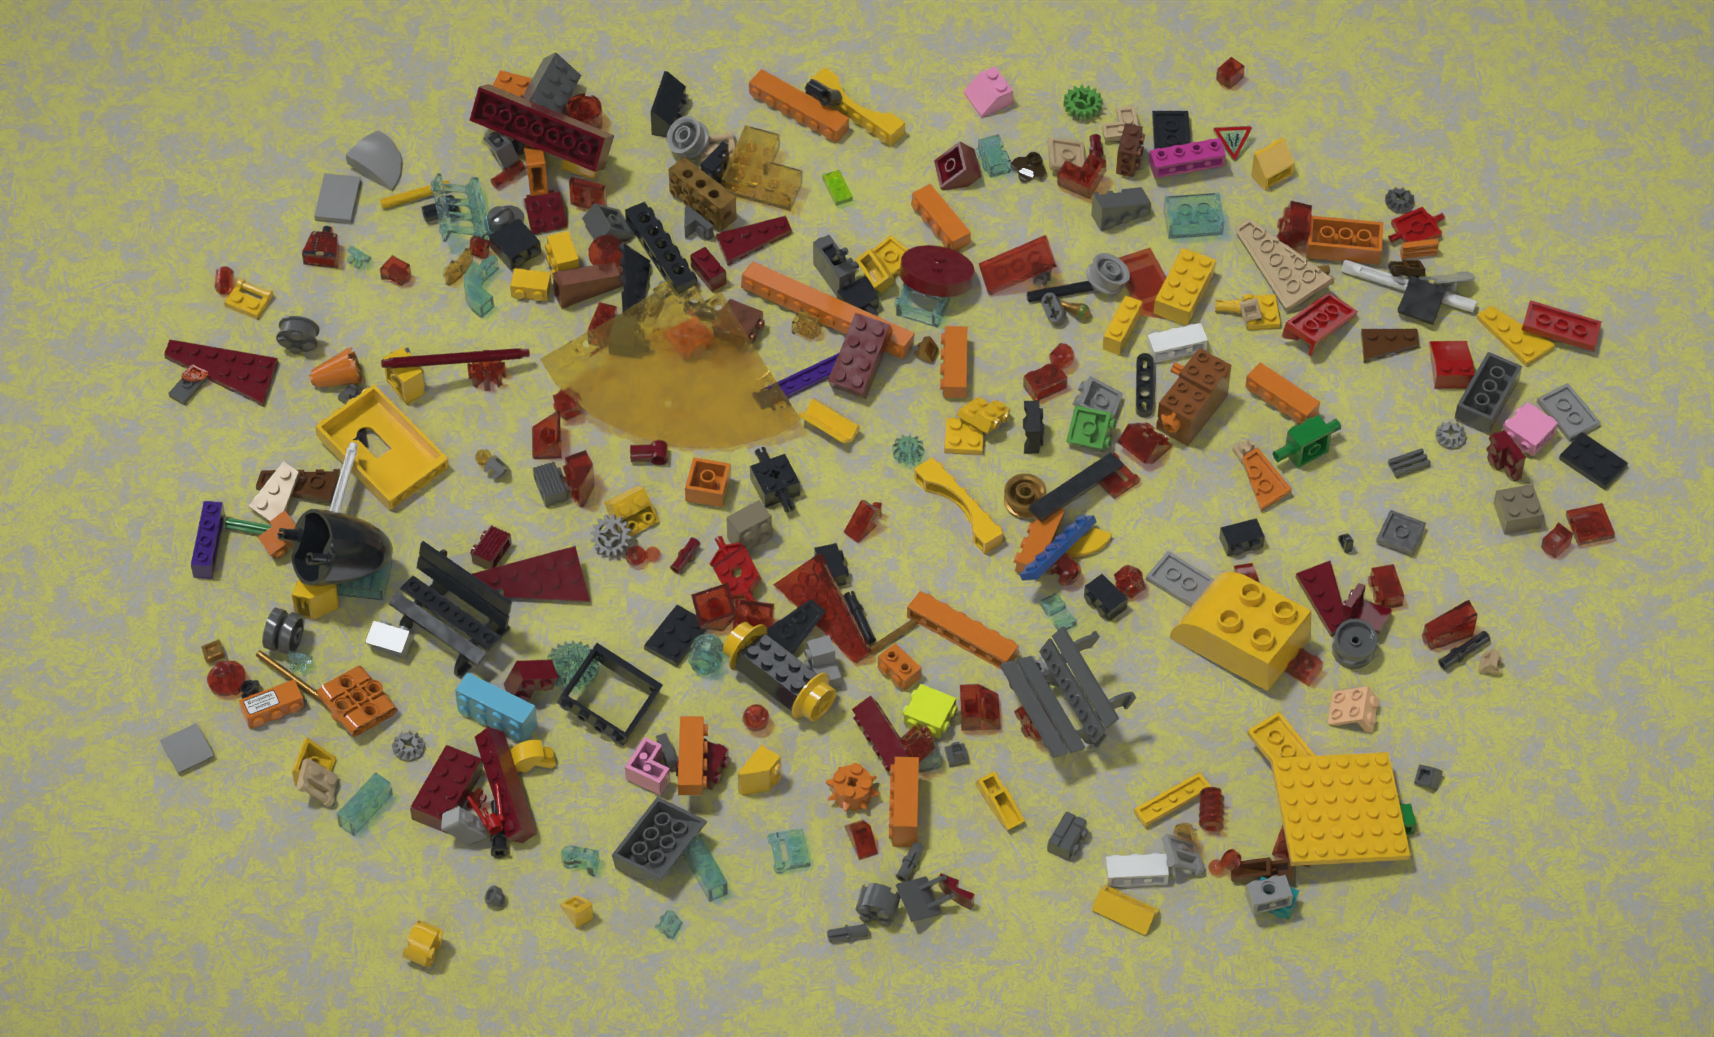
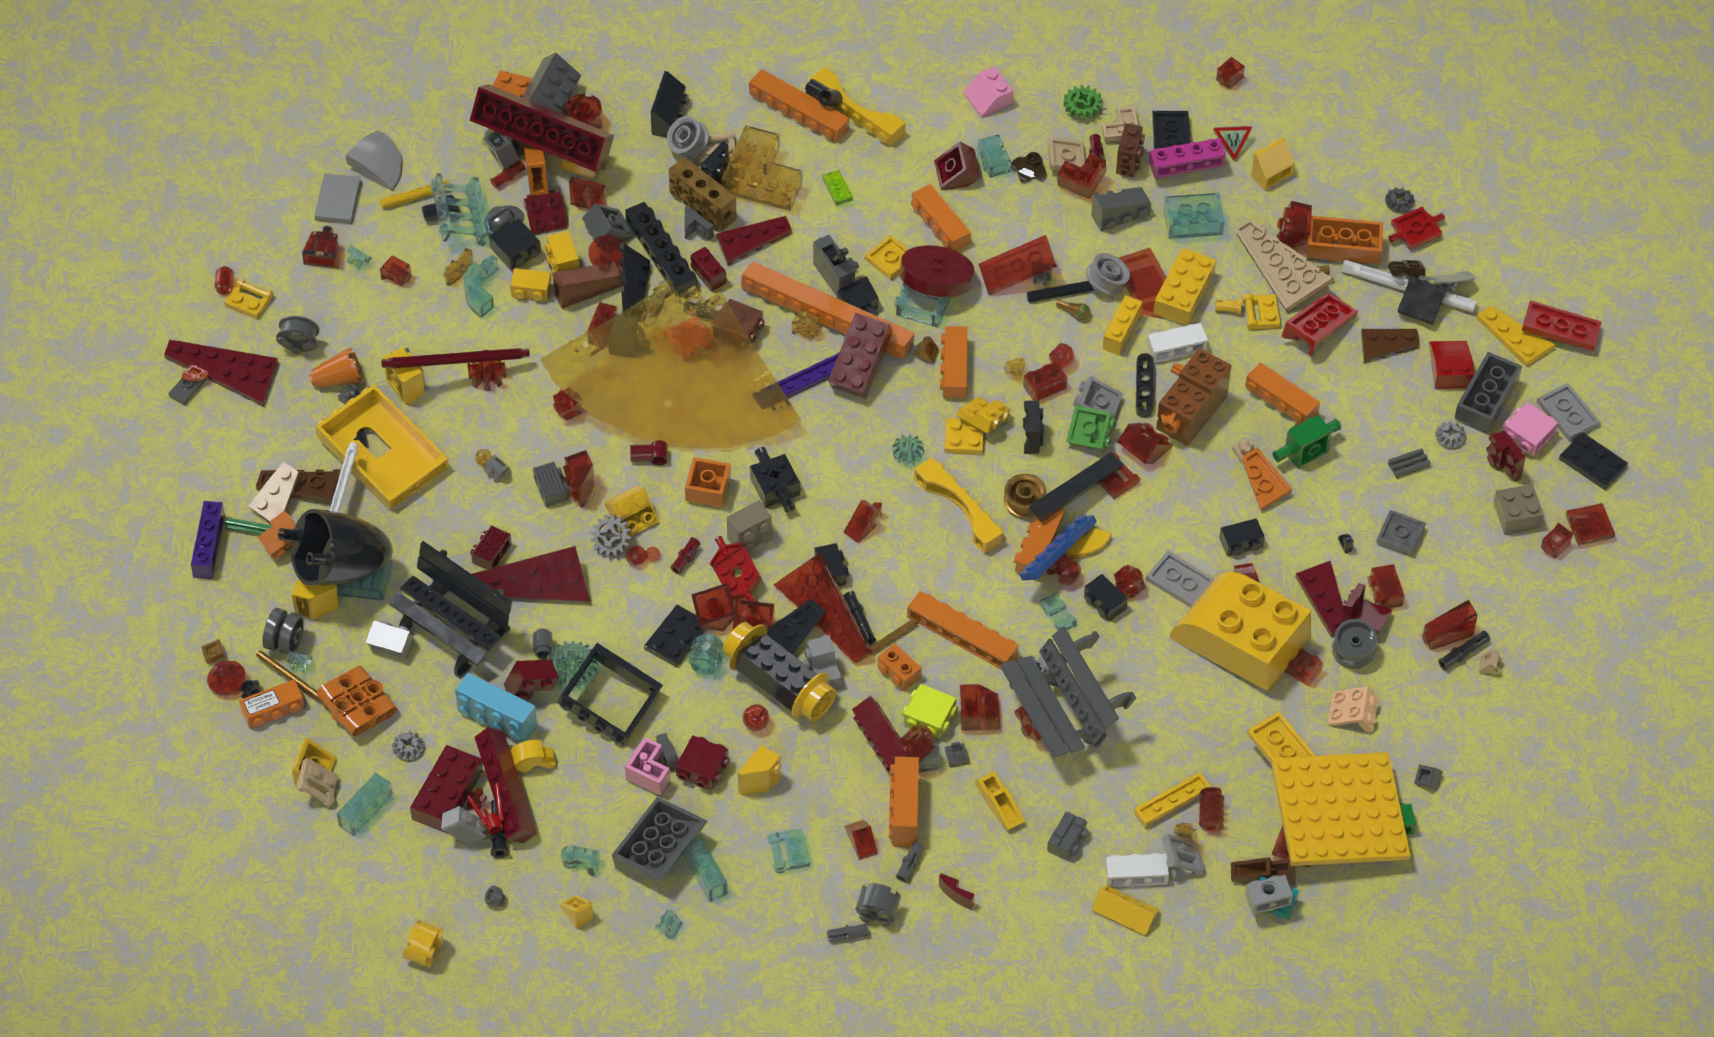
(187, 748): light grey slope -> none
(479, 247): clear red plate -> none
(542, 643): none -> dark grey brick
(547, 438): clear red slope -> none
(692, 755): orange brick -> none
(830, 421): yellow panel -> none
(852, 787): orange brick -> none
(875, 270): yellow piece -> none
(919, 898): dark grey plate -> none
(1015, 367): none -> clear yellow tile
(1050, 310): dark grey beam -> none
(1230, 860): clear red plate -> none
(1250, 309): tan tile -> none
(1419, 248): orange tile -> none

